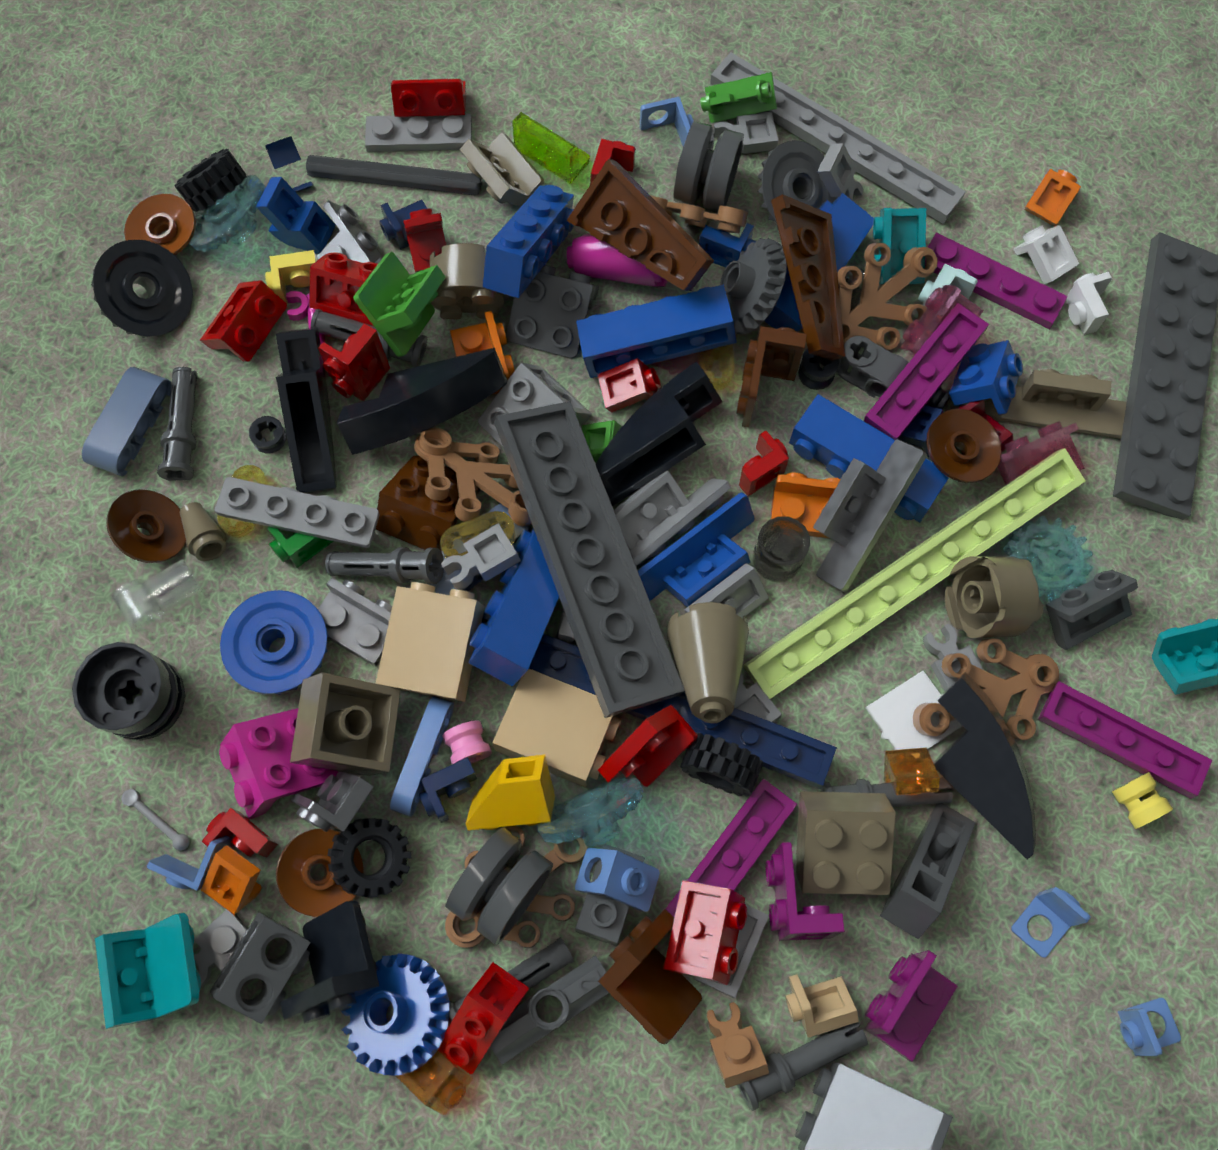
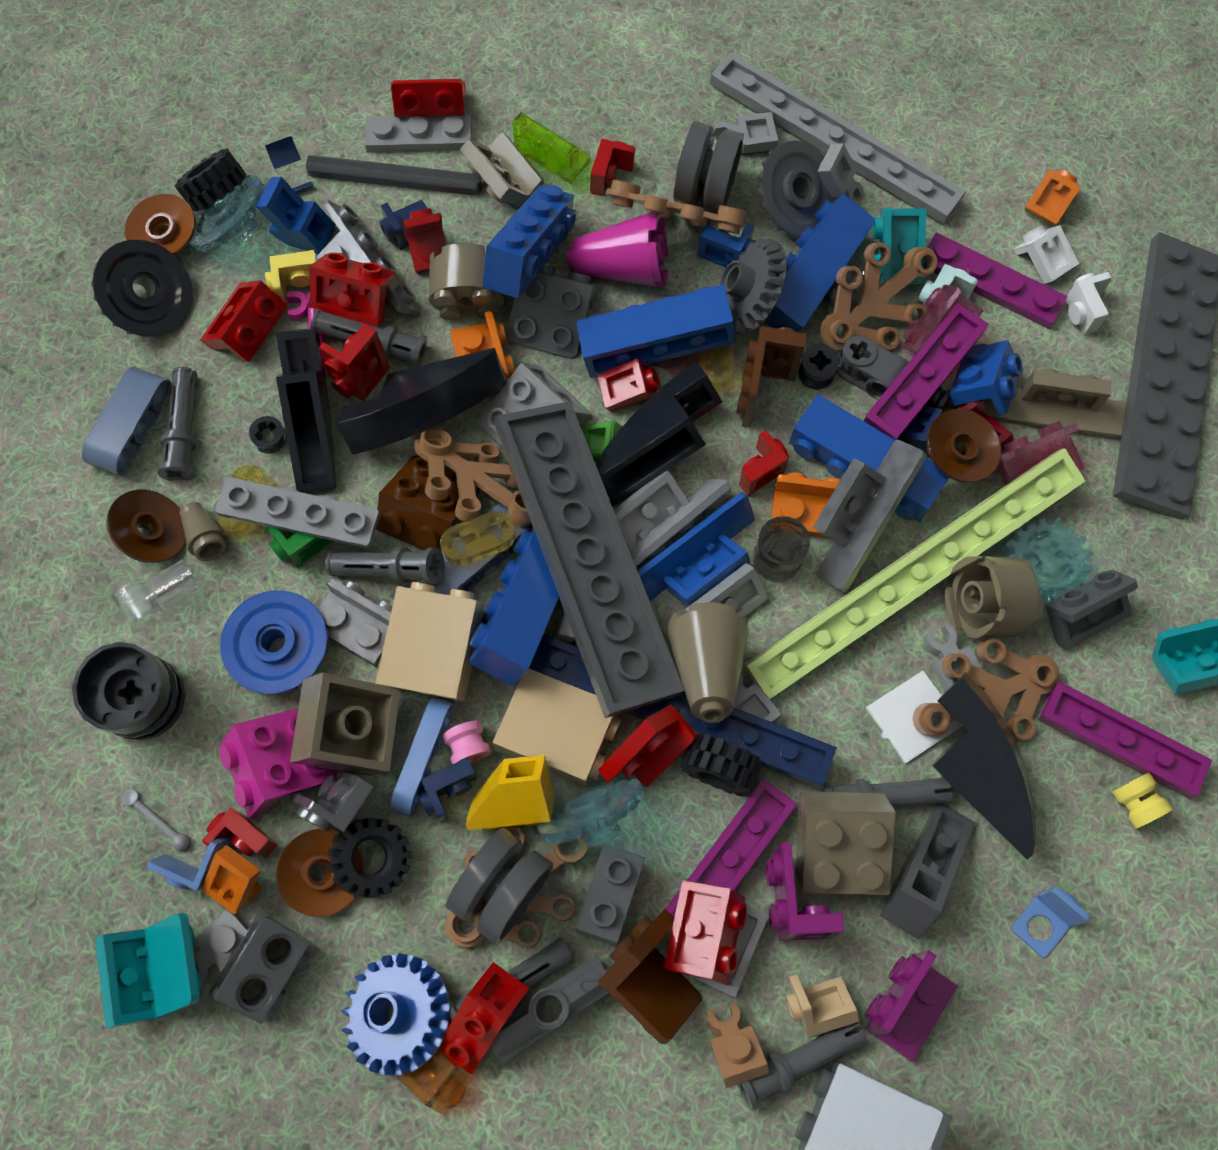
(338, 962): black bracket -> none
(399, 301): bright green bracket -> none
(487, 554): light grey plate -> none
(620, 878): medium blue bracket -> none
(630, 220): reddish brown wing -> none
(674, 114): medium blue bracket -> none
(739, 98): bright green hinge -> none
(812, 267): reddish brown wing -> none
(911, 771): clear orange bracket -> none
(1139, 1032): medium blue bracket -> none

